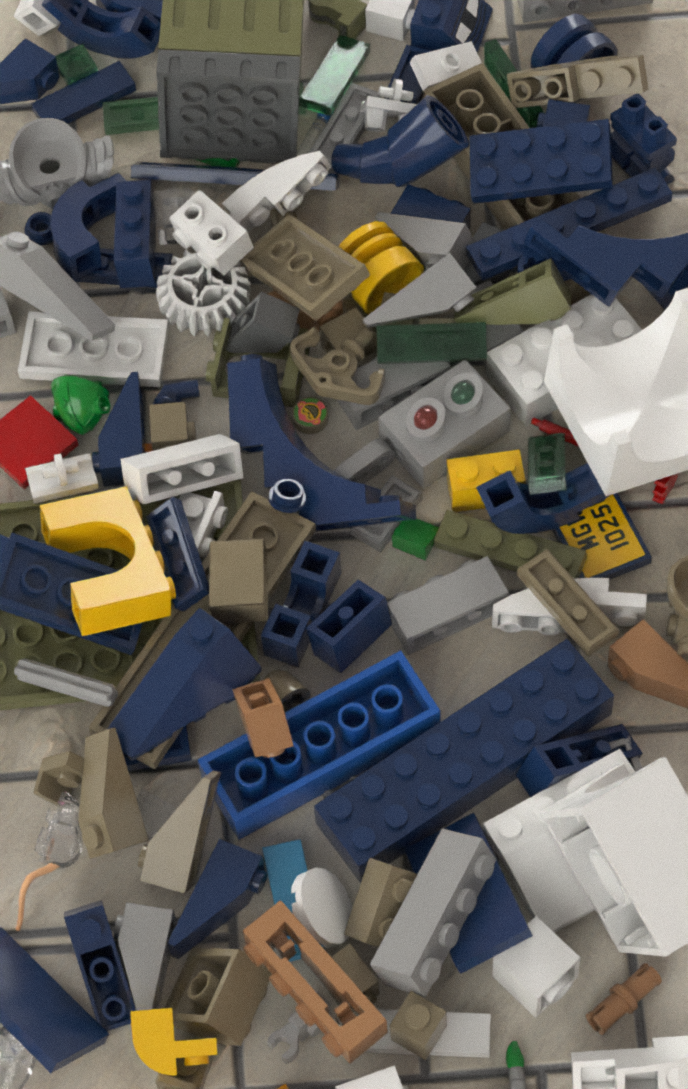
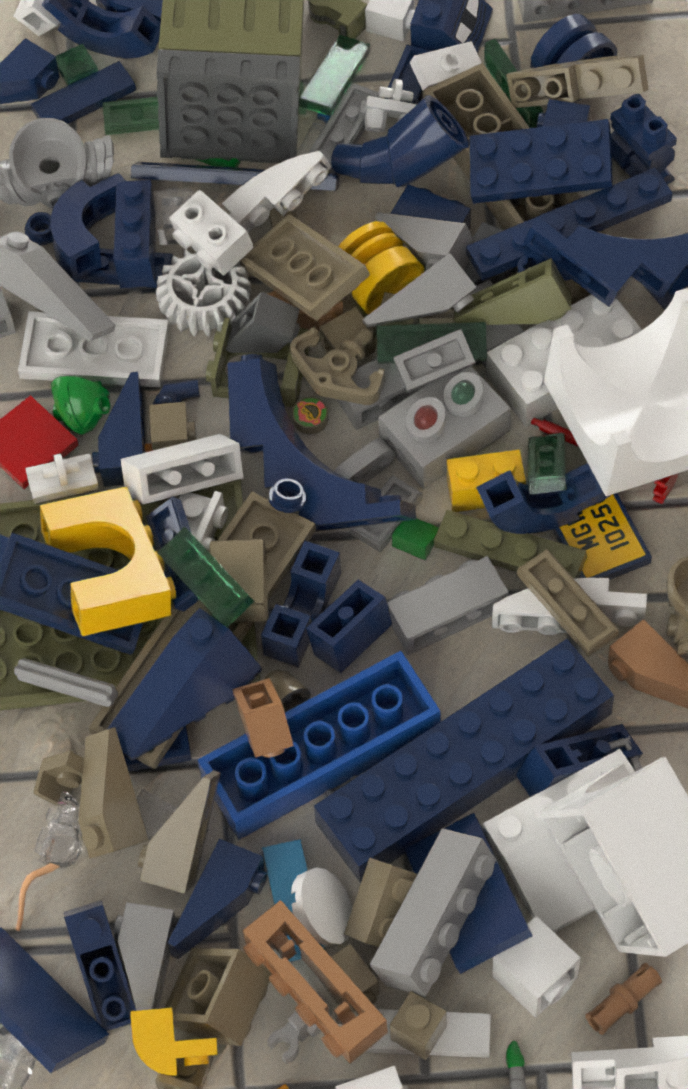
(205, 577): none -> clear green plate
(434, 360): none -> light grey plate

